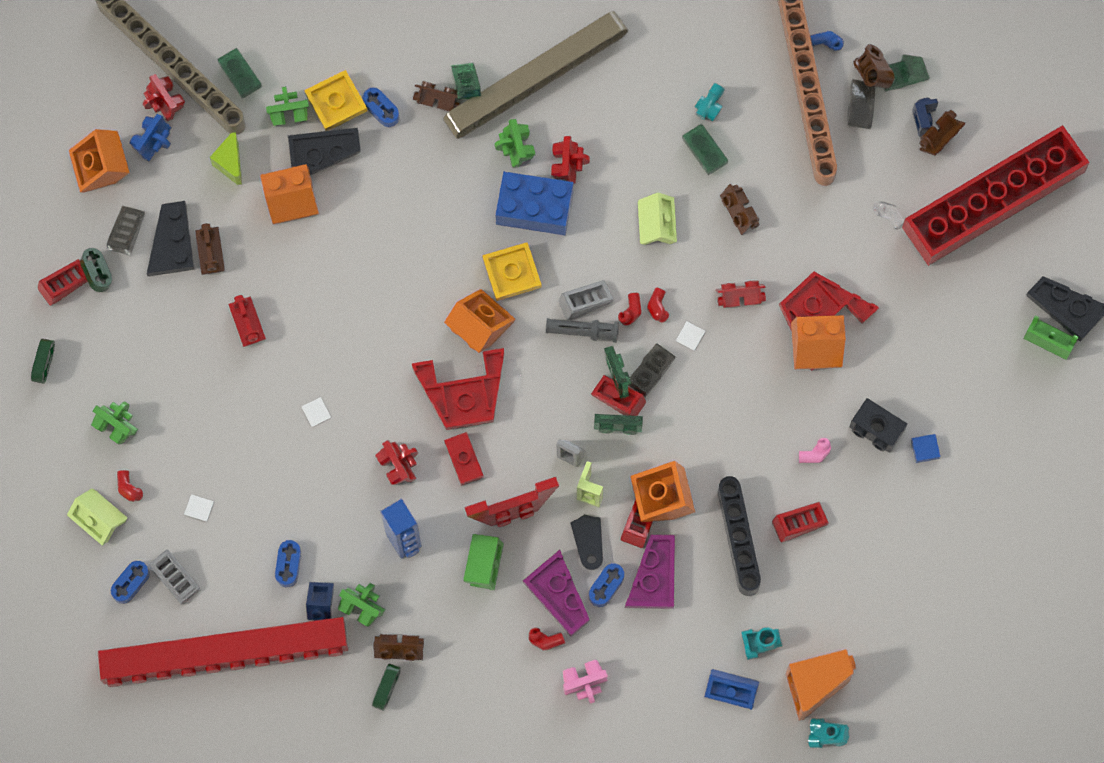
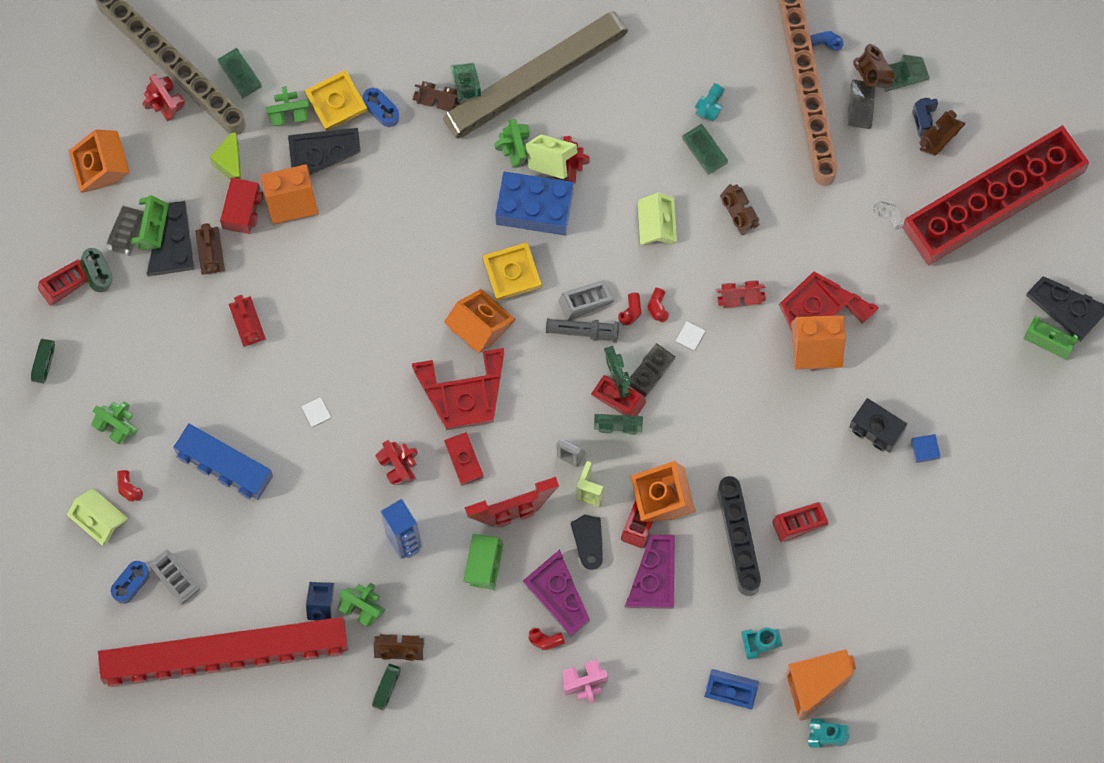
(152, 223): none -> bright green hinge
(153, 138): blue hips -> none
(198, 508): white sticker -> none
(222, 461): none -> blue brick
(241, 206): none -> red brick
(293, 564): blue beam -> none
(549, 155): none -> yellowish green panel
(601, 582): blue beam -> none
(818, 453): bright pink arm -> none

